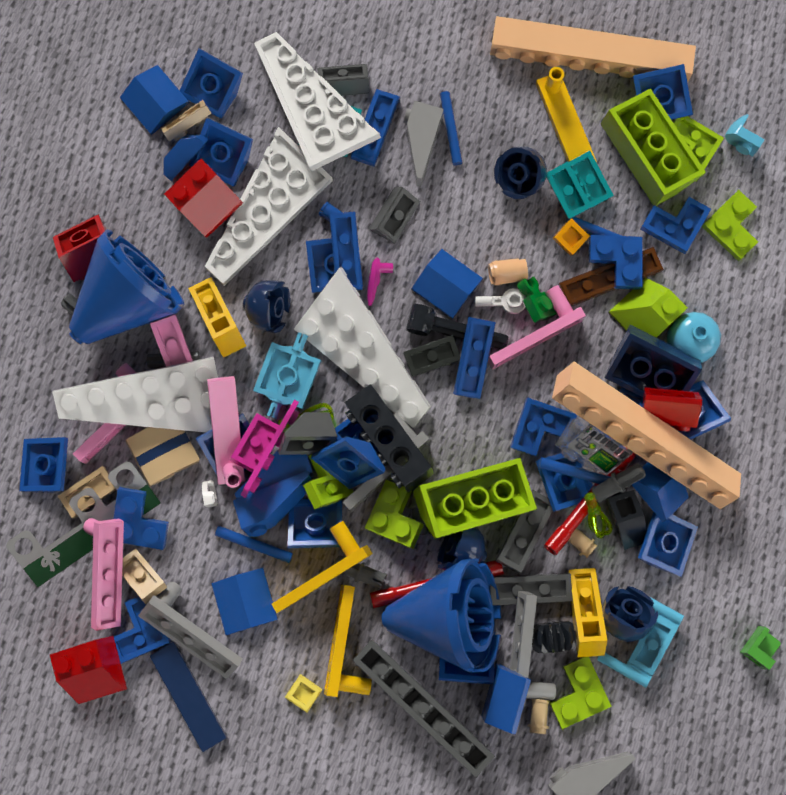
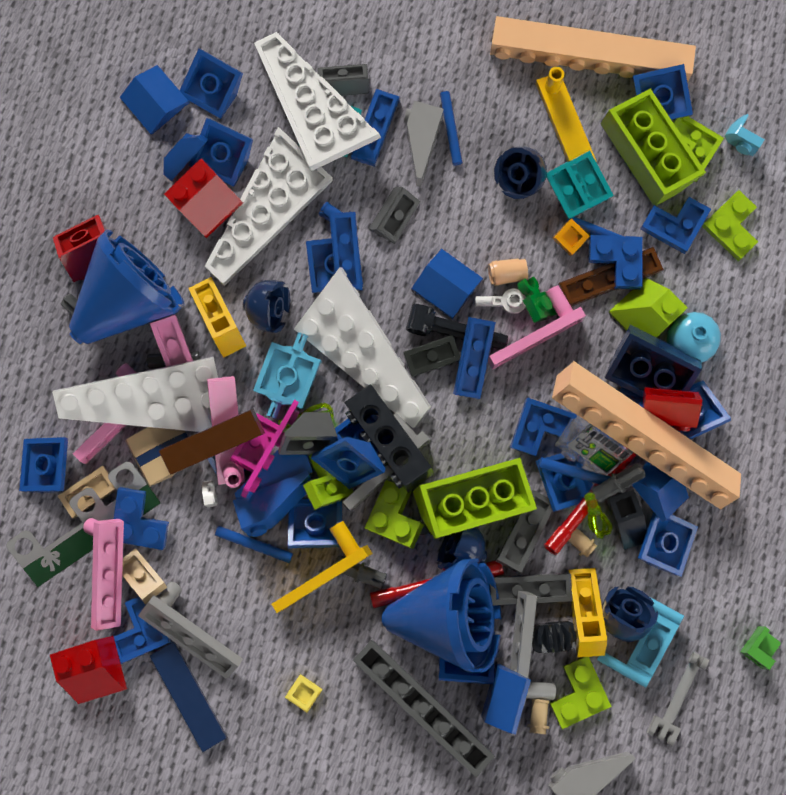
(178, 127): tan plate -> none
(212, 441): none -> reddish brown tile
(244, 601): blue slope -> none
(334, 679): yellow piece -> none
(374, 277): dark pink bar -> none
(666, 724): none -> light grey hinge

